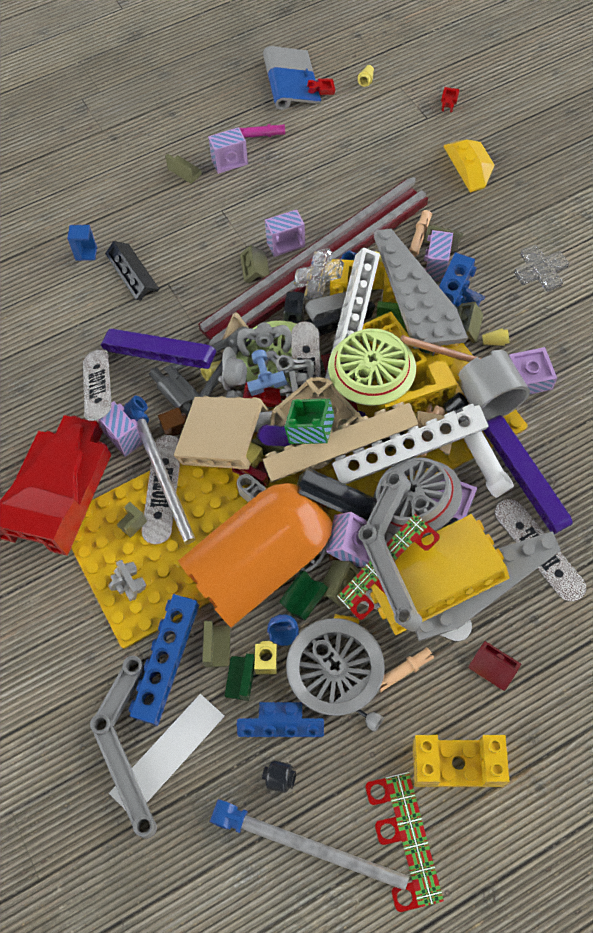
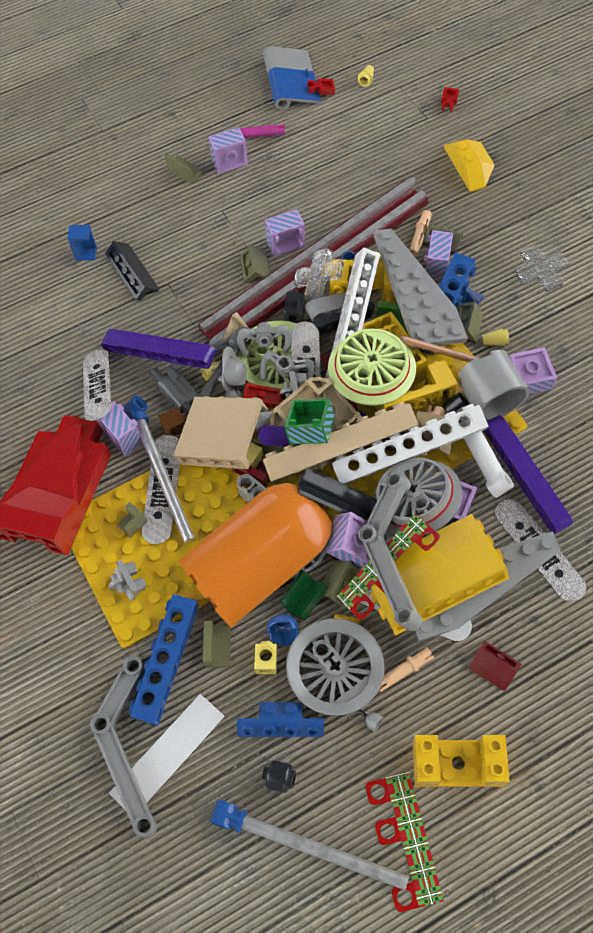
(240, 677): dark green panel -> none
(265, 378): medium blue bar -> none

